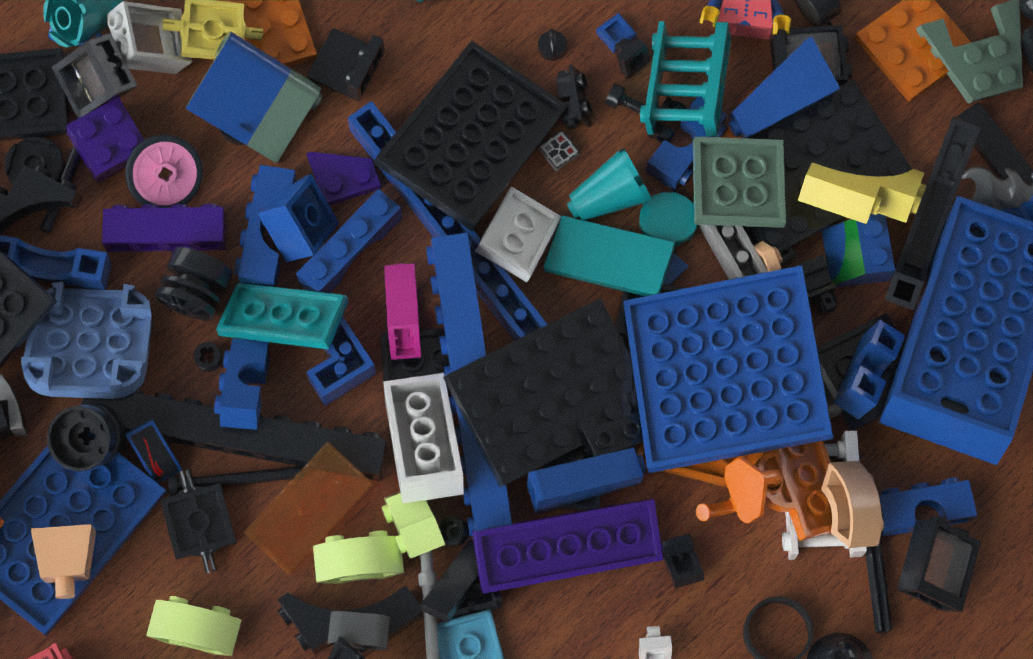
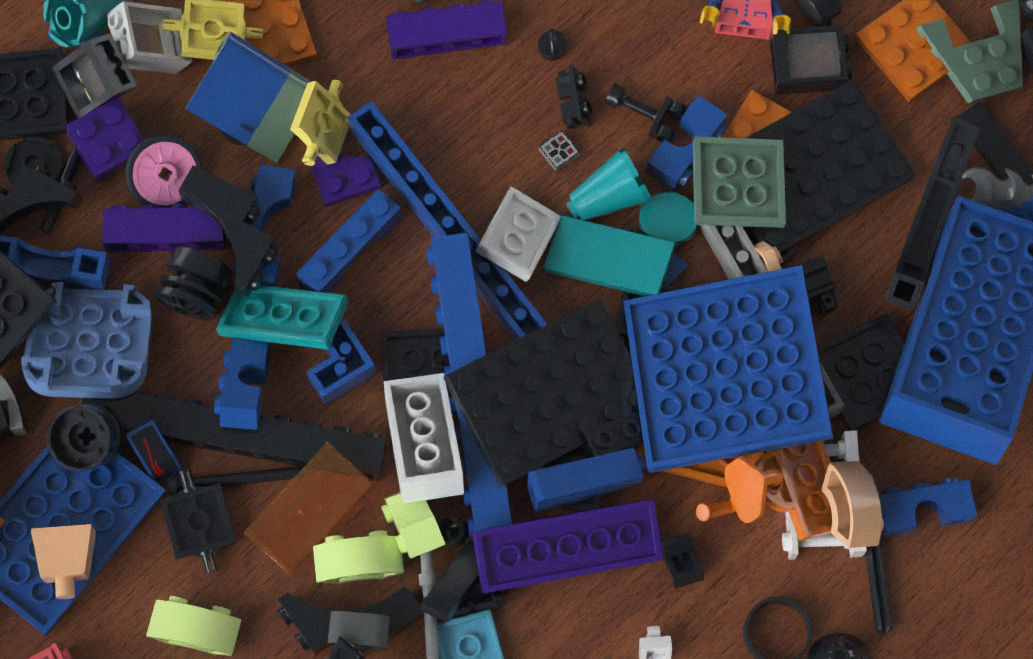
(207, 367): black bush -> none
(233, 211): none -> black arch
(298, 219): blue slope -> none
(321, 122): none -> light yellow plate
(347, 63): black bracket -> none
(402, 311): dark pink window -> none
(446, 29): none -> dark purple brick
(470, 135): black plate -> none
(615, 30): blue tile -> none
(631, 56): black tile -> none
(710, 91): teal fence -> none
(788, 90): blue slope -> none
(859, 252): blue slope -> none
(862, 381): blue arch -> none
(863, 195): light yellow arch -> none
(939, 564): black window -> none

